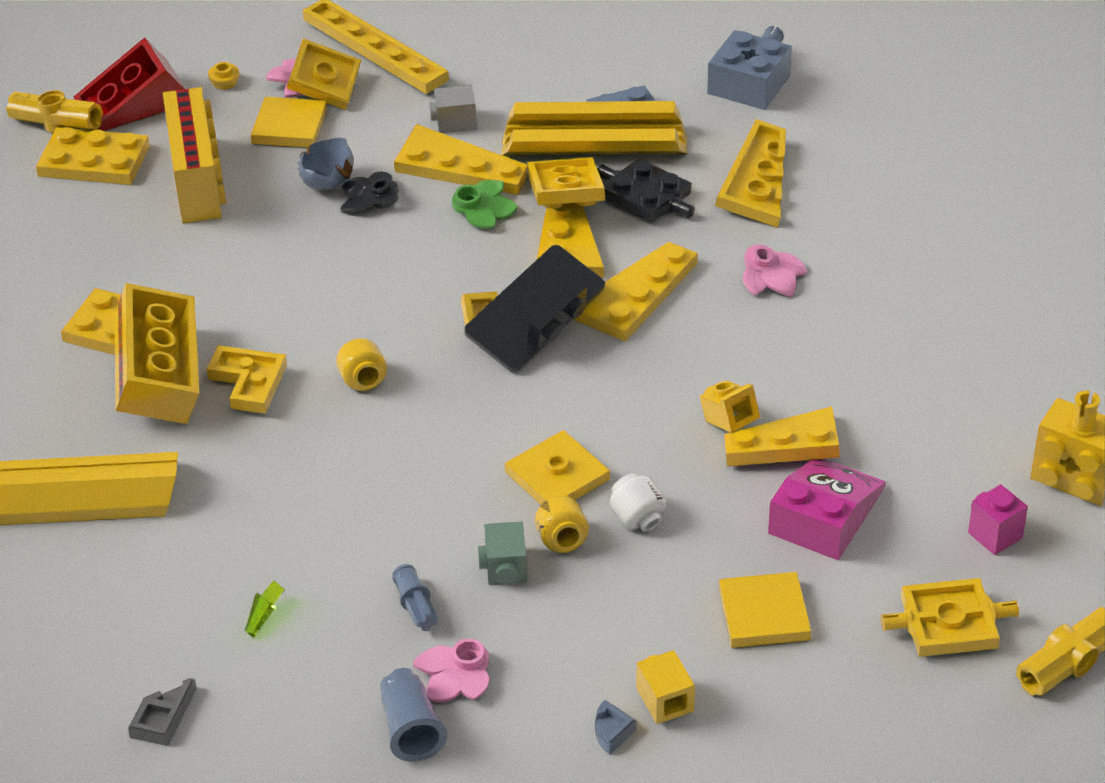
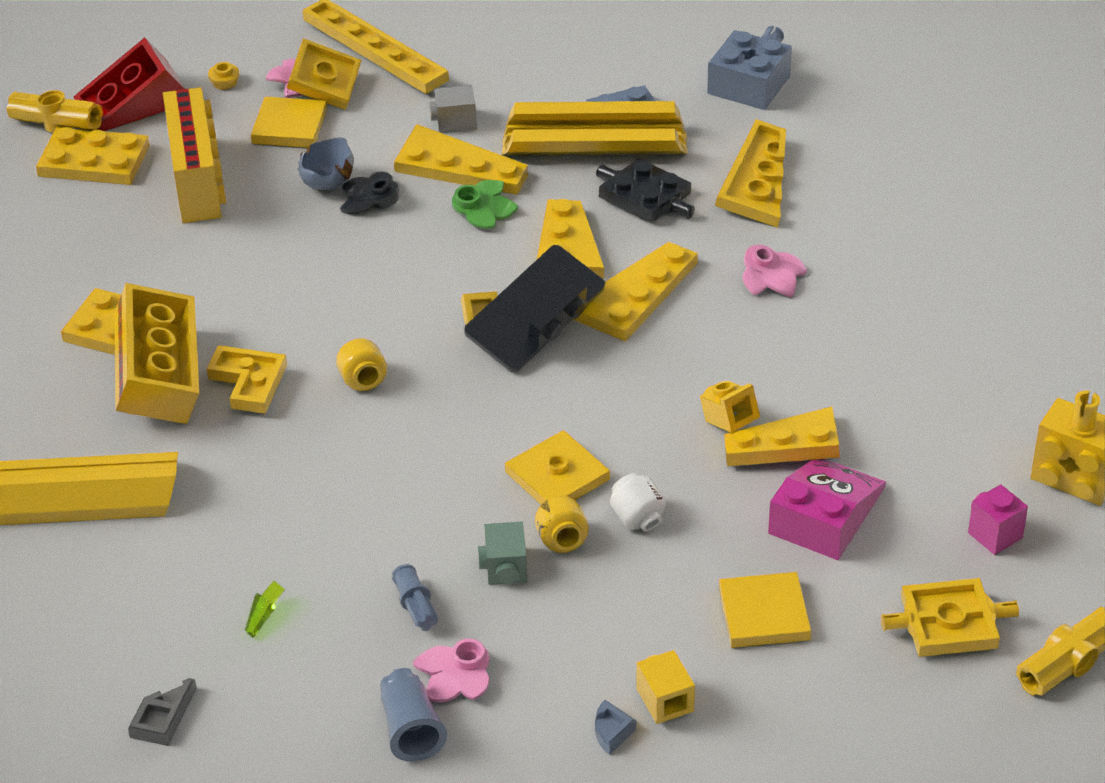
(566, 182): yellow plate -> none

